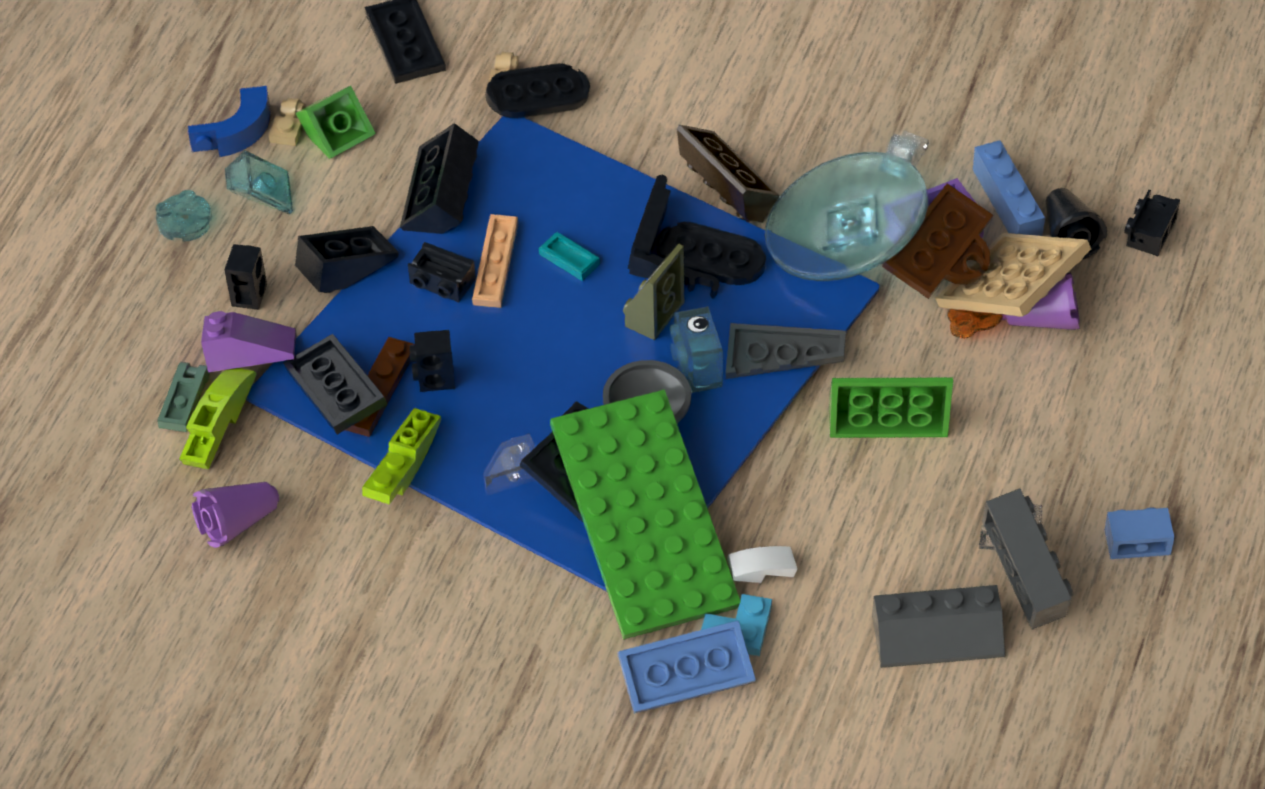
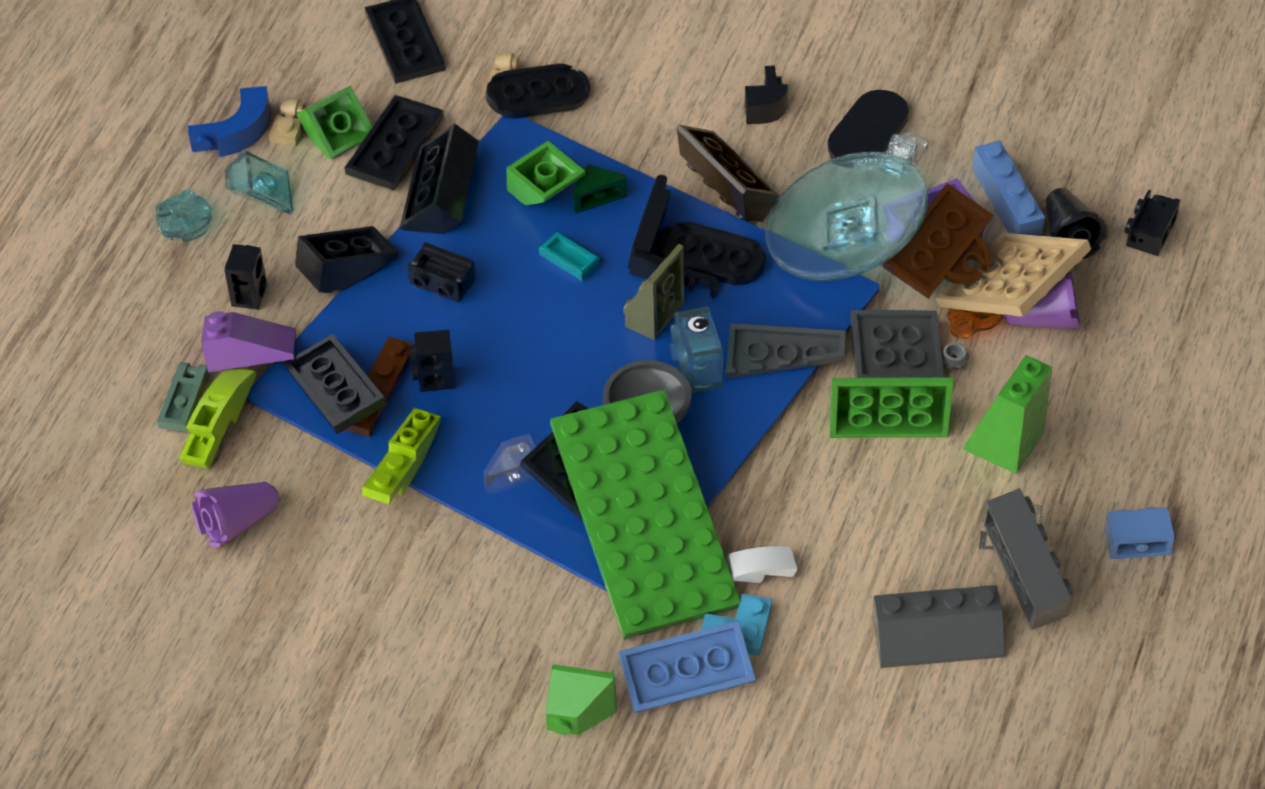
(394, 142): none -> black plate
(495, 261): light nougat tile -> none
(541, 174): none -> bright green slope
(579, 699): none -> bright green slope
(598, 188): none -> dark green slope
(766, 101): none -> black brick
(869, 124): none -> black tile
(896, 344): none -> dark grey plate
(954, 356): none -> light grey plate
(1014, 418): none -> bright green slope

